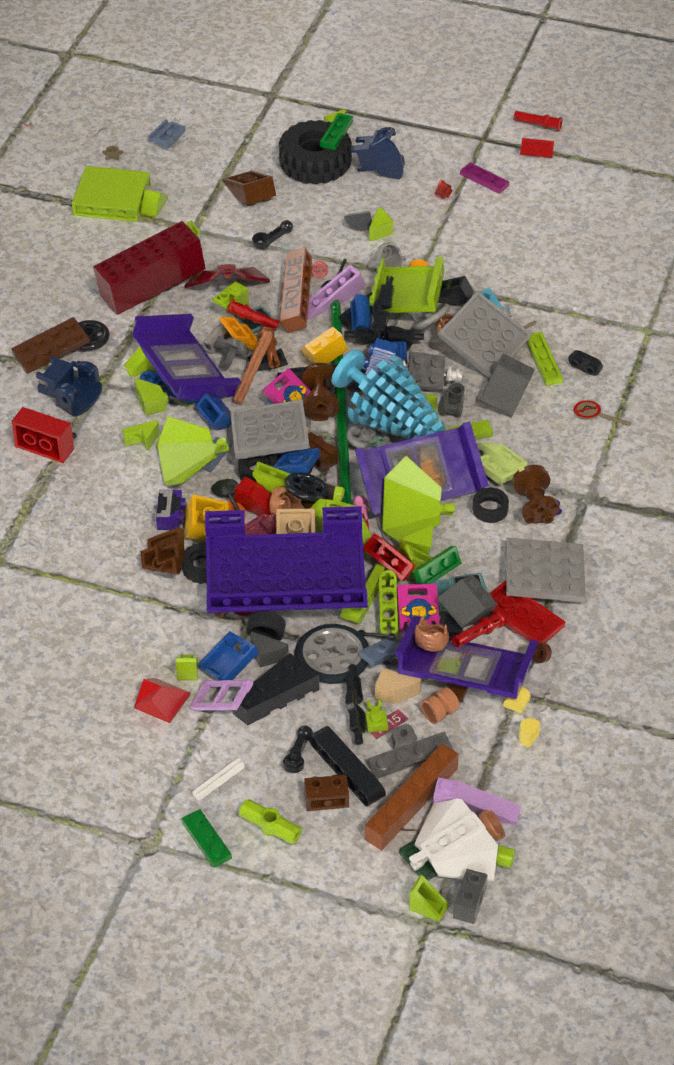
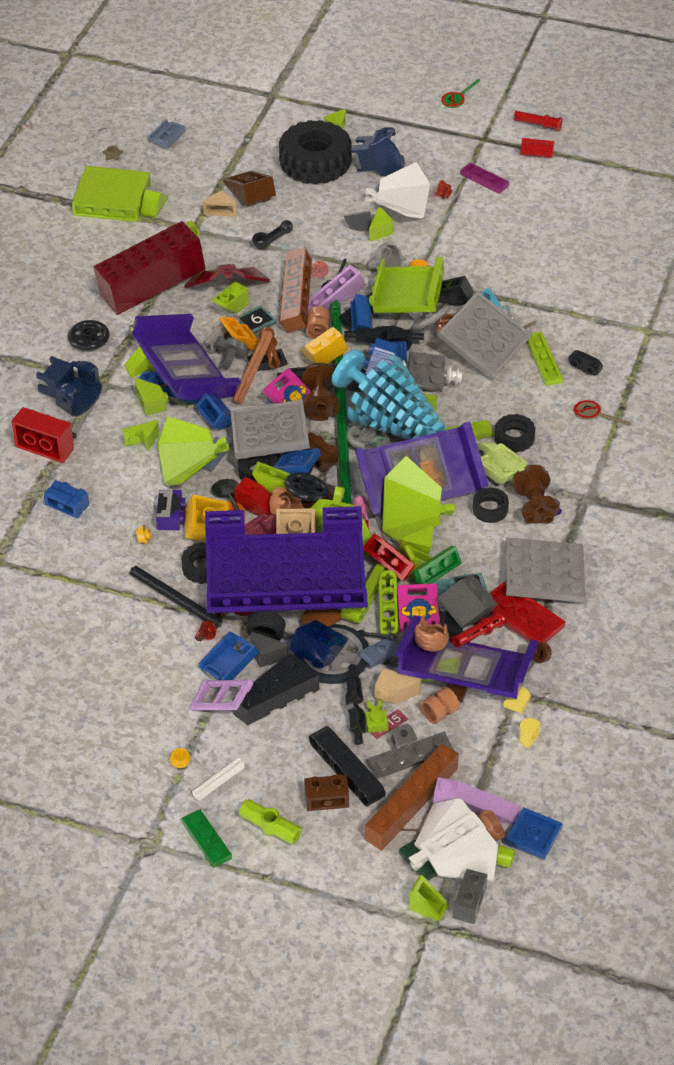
(52, 342): reddish brown plate -> none
(66, 498): none -> blue brick
(143, 534): none -> yellow plate
(160, 699): red slope -> none
(164, 552): reddish brown slope -> none
(174, 596): none -> black axle
(180, 758): none -> yellow plate
(187, 667): lime slope -> none
(206, 631): none -> clear red plate
(219, 205): none -> tan slope
(245, 311): red pin -> none
(295, 753): black piece -> none
(317, 321): none -> nougat wheel
(317, 643): none -> clear blue slope
(325, 616): none -> dark orange dish
(336, 131): green plate -> none
(383, 302): black piece -> none
(403, 191): none -> white panel
(454, 400): dark grey piece -> none
(456, 99): none -> green piece
(507, 385): dark grey slope -> none
(517, 422): none -> black tyre
(534, 833): none -> blue plate

